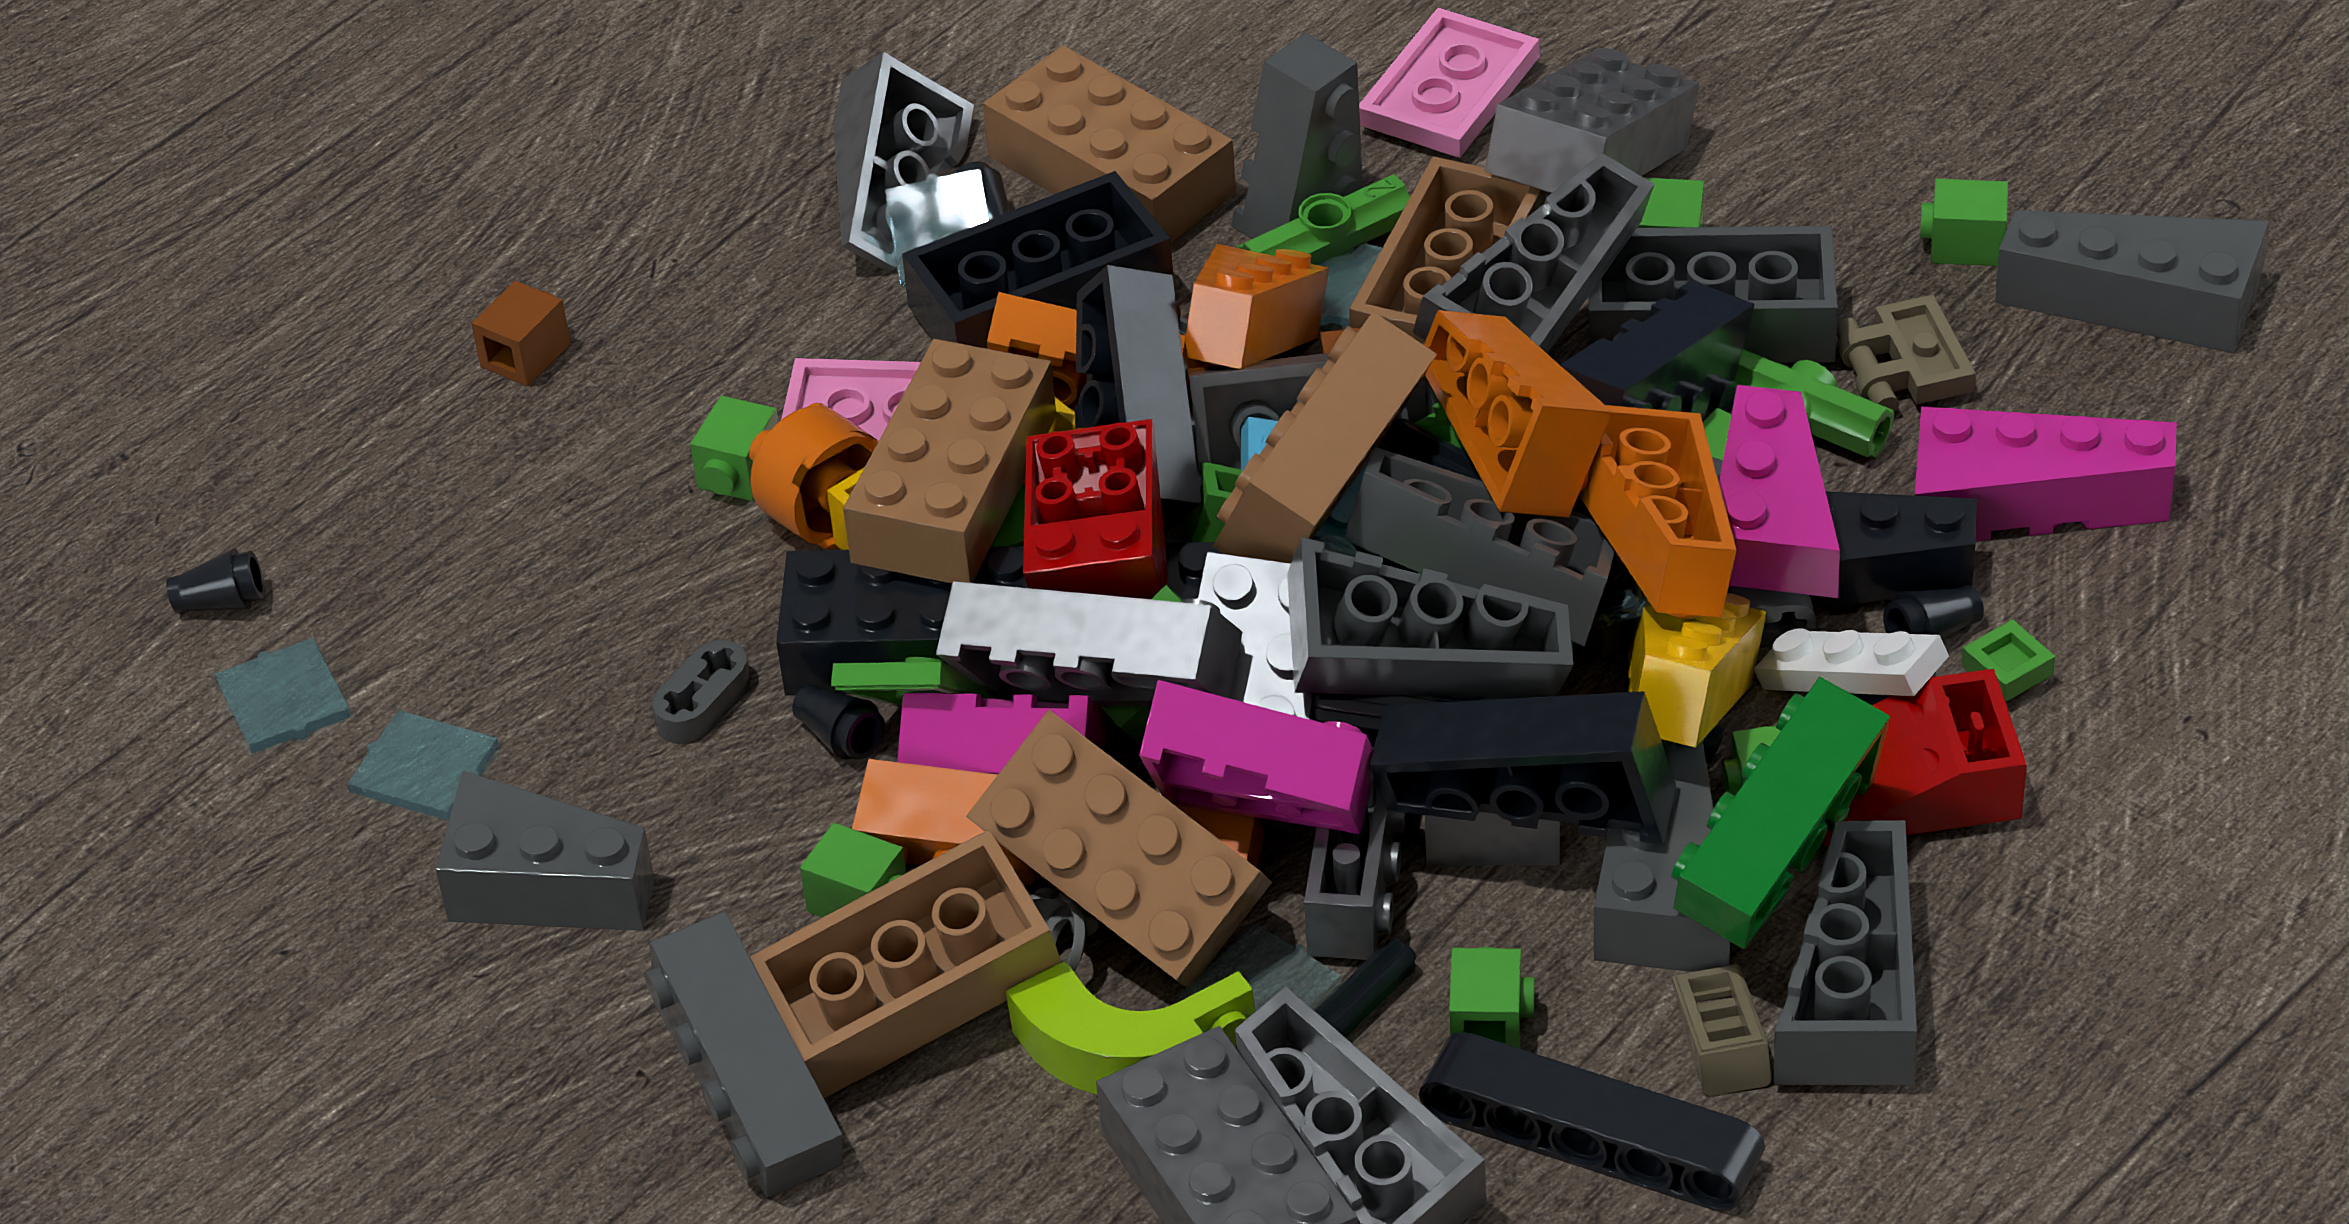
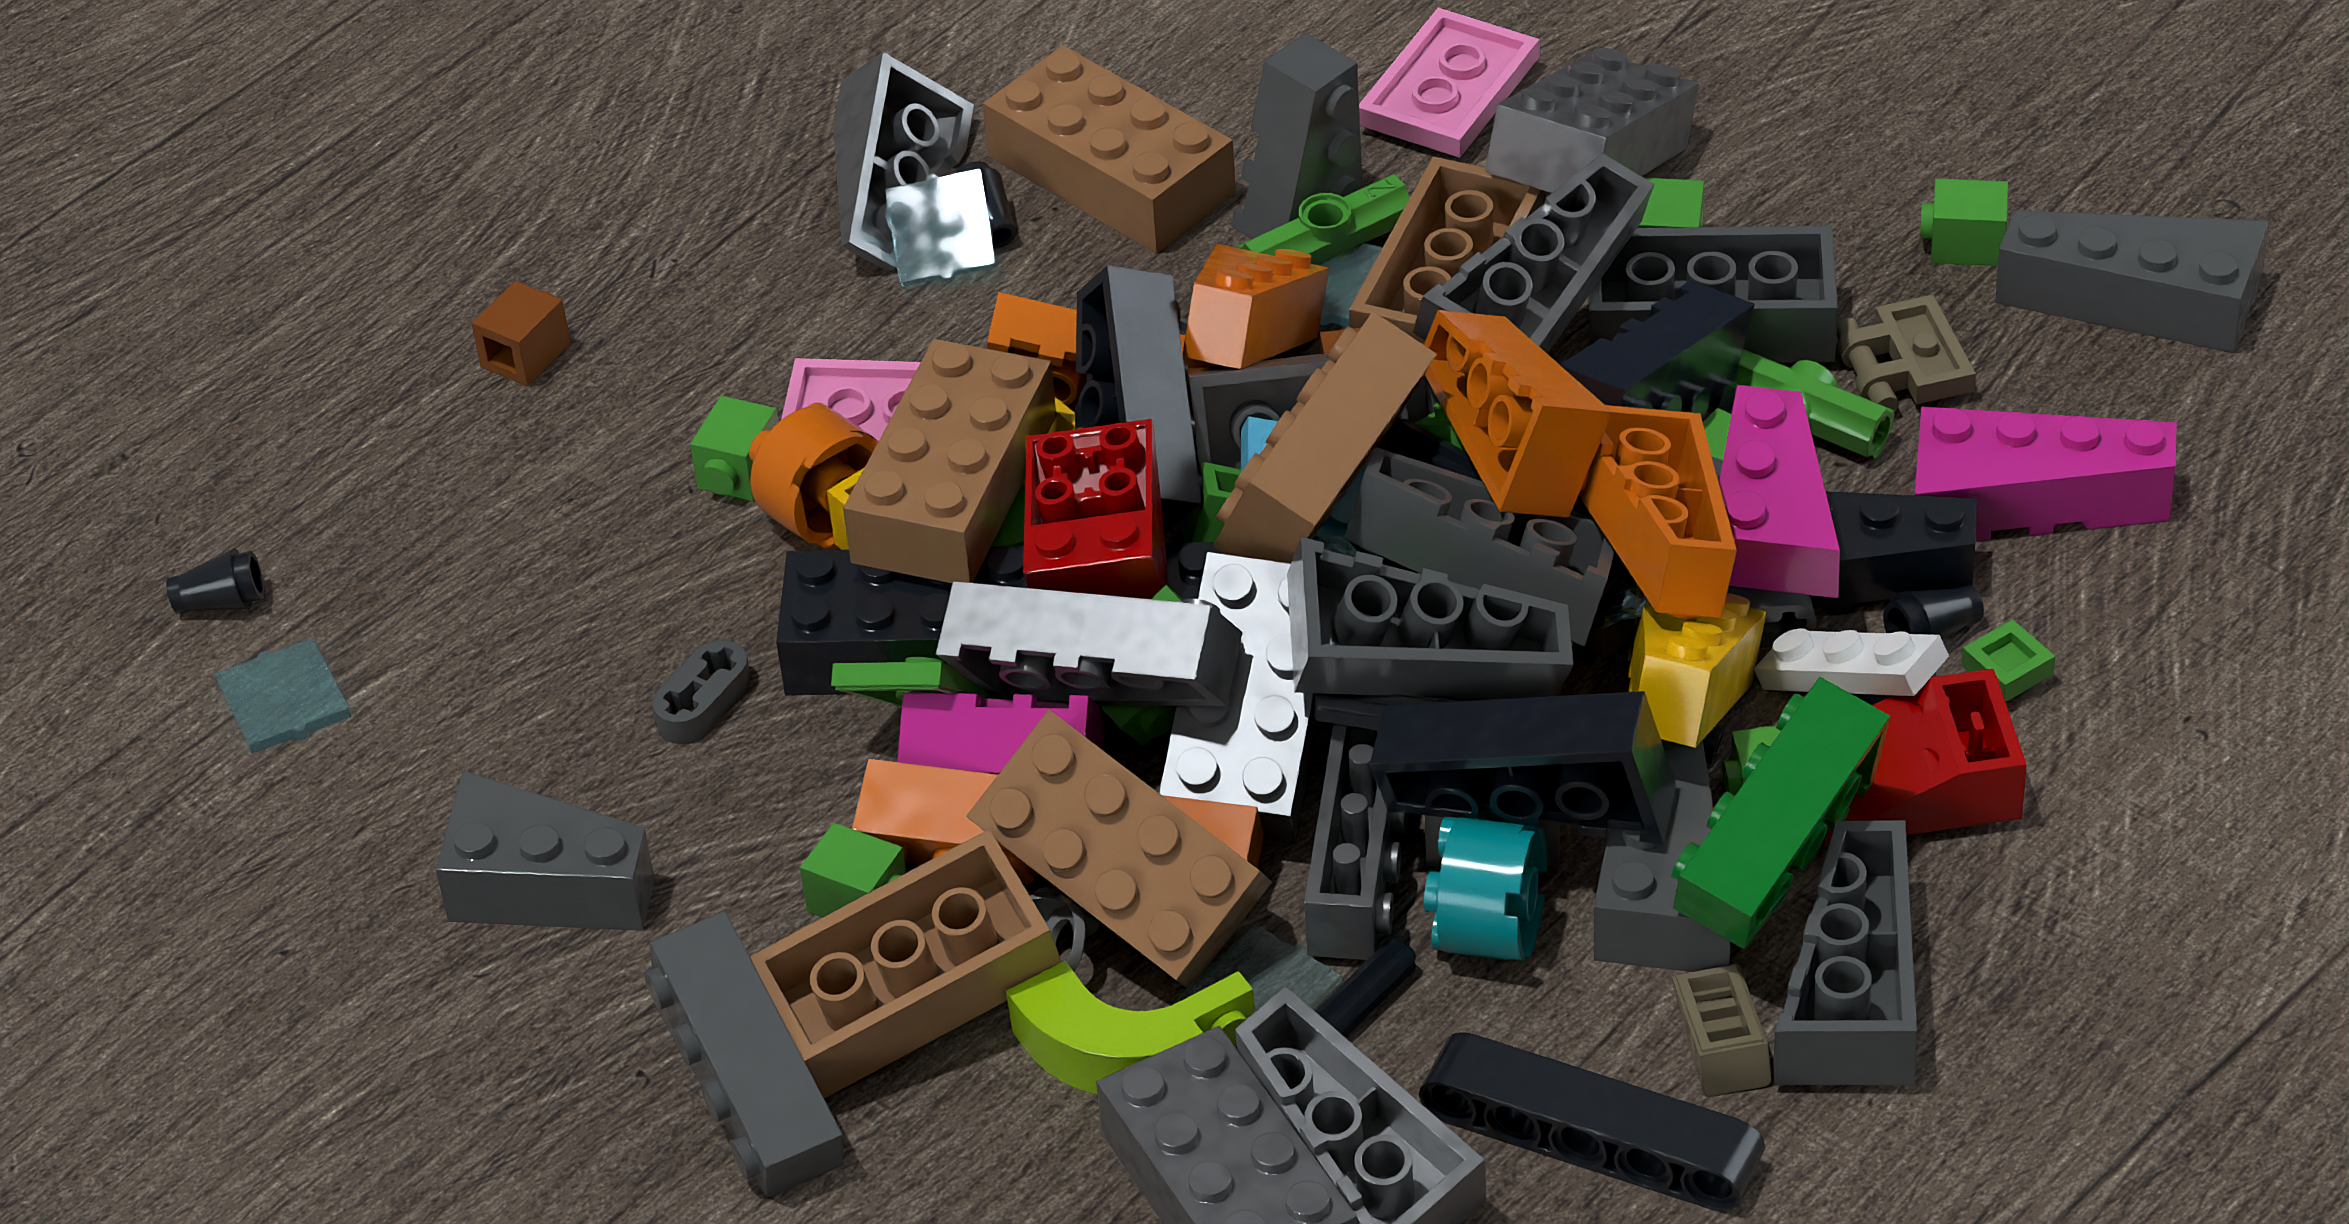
(421, 764): clear light blue piece -> none
(841, 721): black cone -> none
(1034, 254): black brick -> none
(1255, 760): dark pink wedge -> none
(1487, 888): none -> teal brick
(1489, 993): bright green brick -> none

